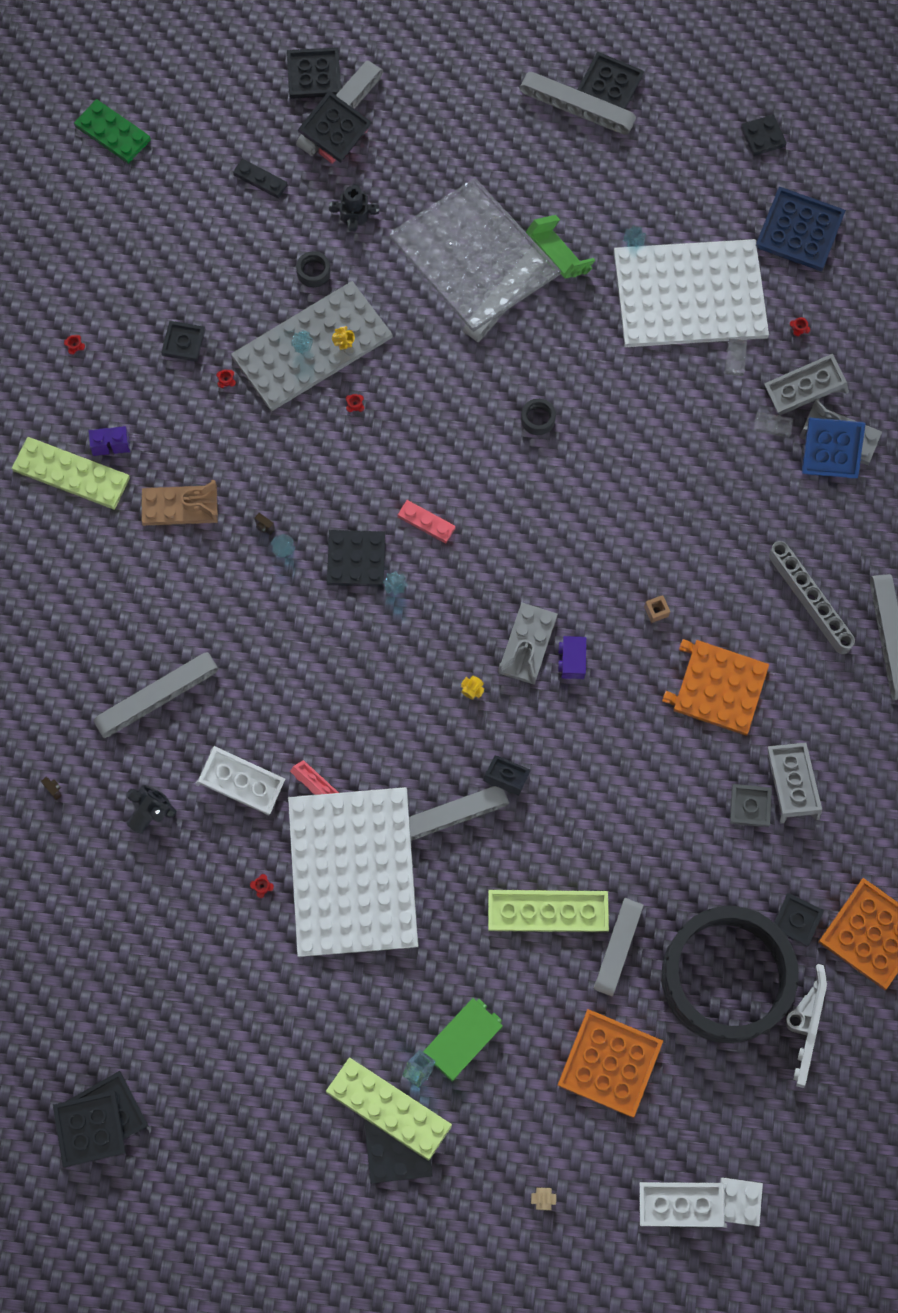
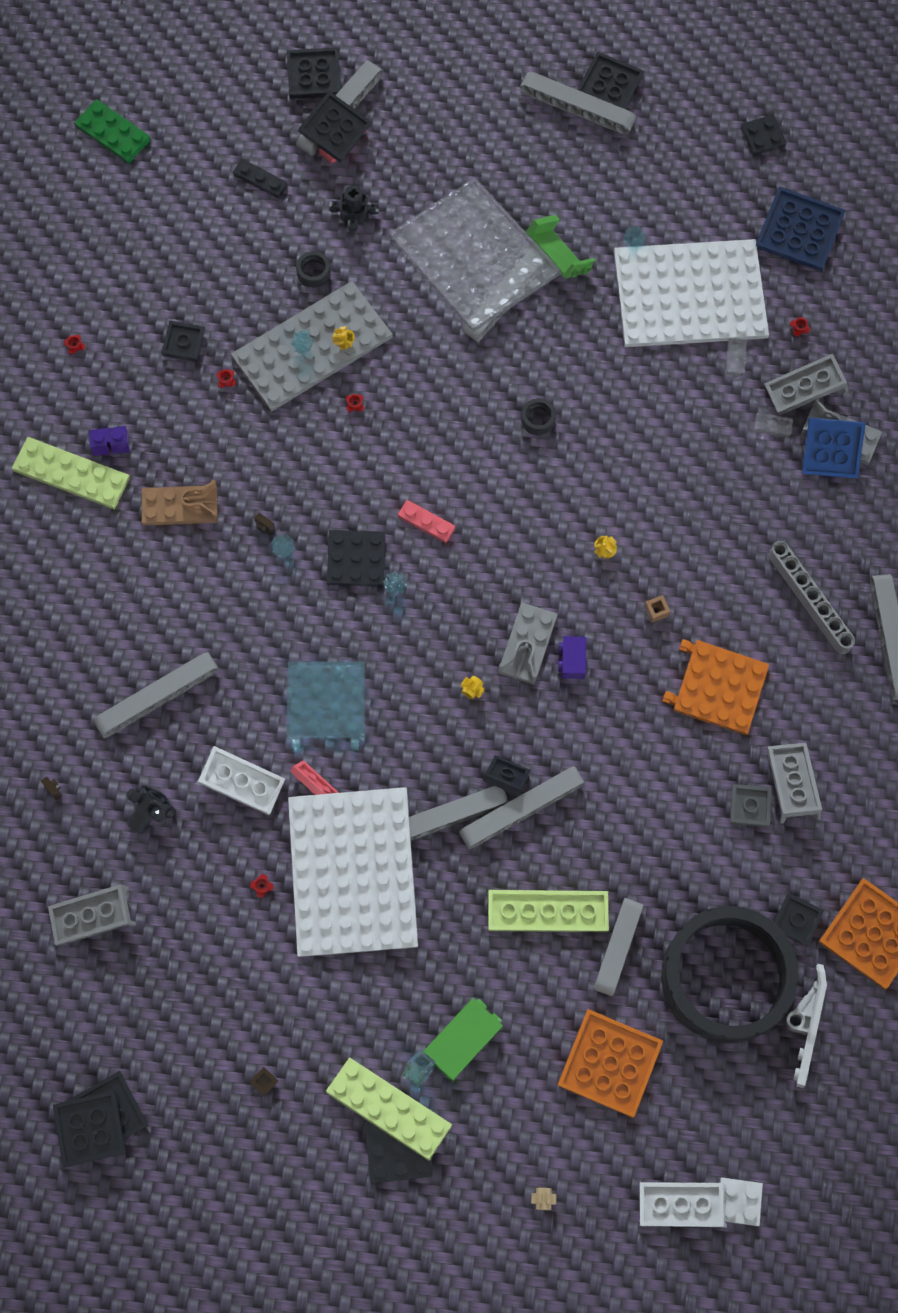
(90, 915): none -> light grey plate
(264, 1081): none -> dark brown plate
(326, 701): none -> clear light blue plate
(521, 807): none -> light grey beam
(605, 547): none -> yellow gear

